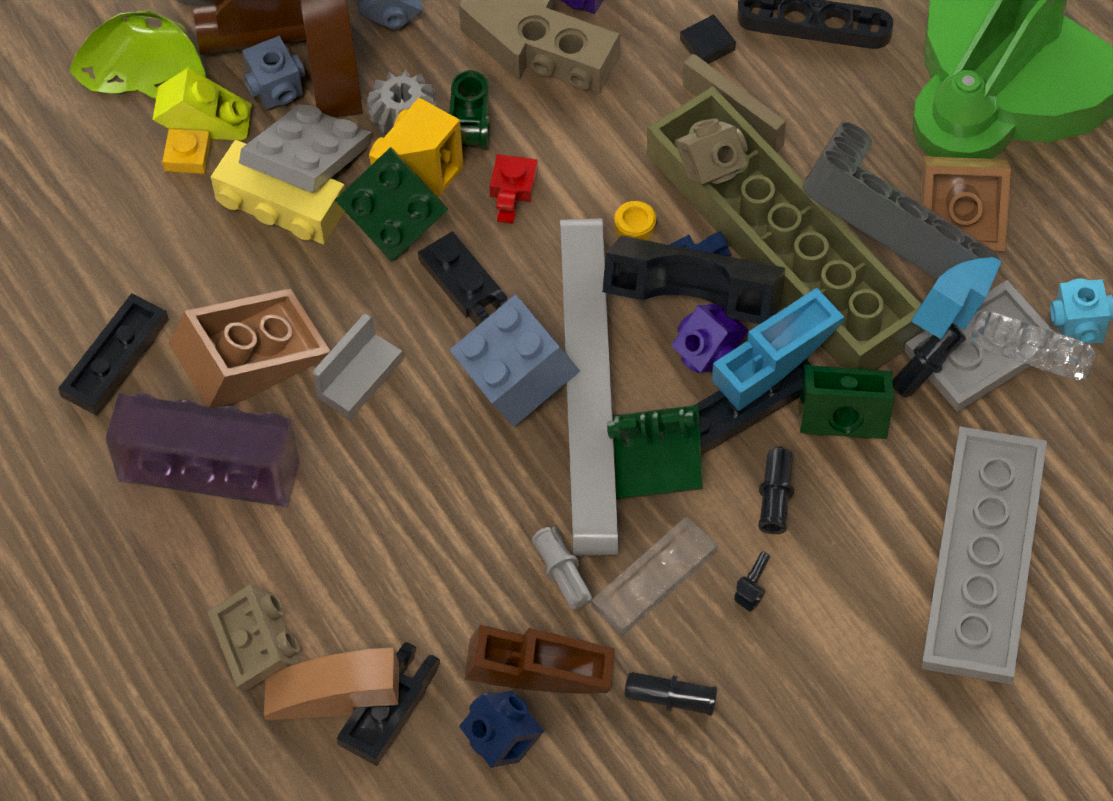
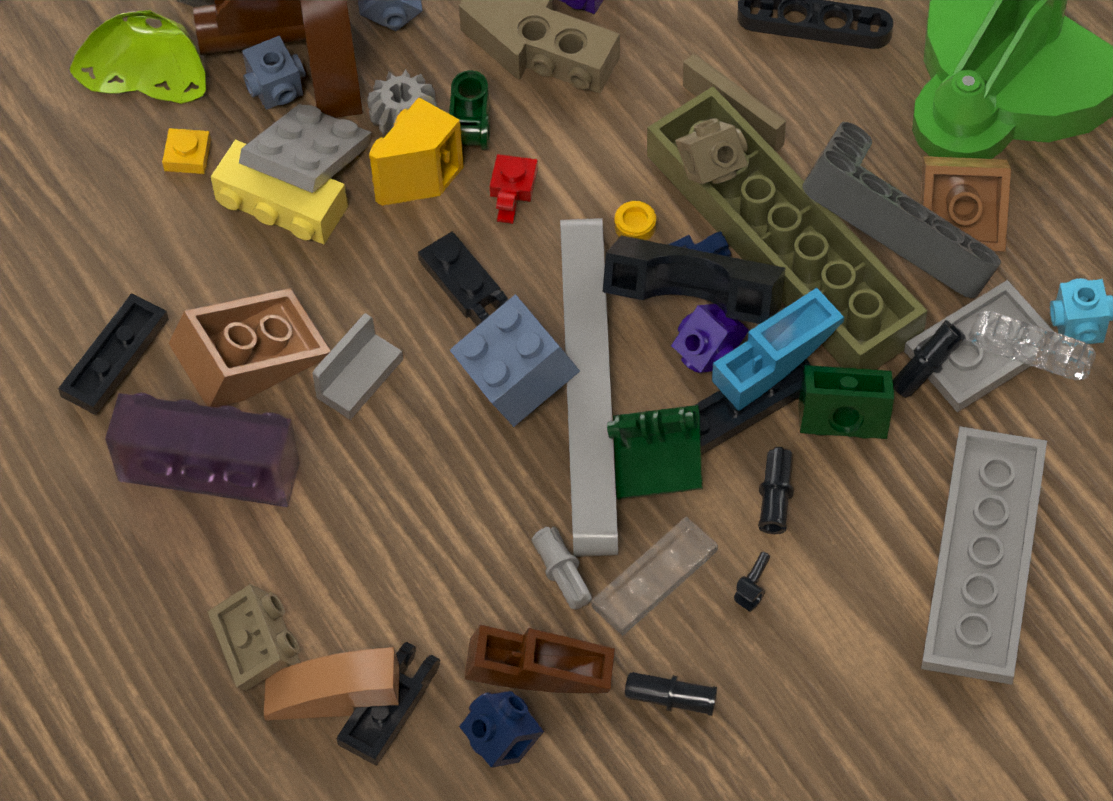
(200, 104): neon yellow slope -> none
(391, 204): dark green hinge -> none
(708, 39): black tile -> none
(956, 296): dark azure slope -> none

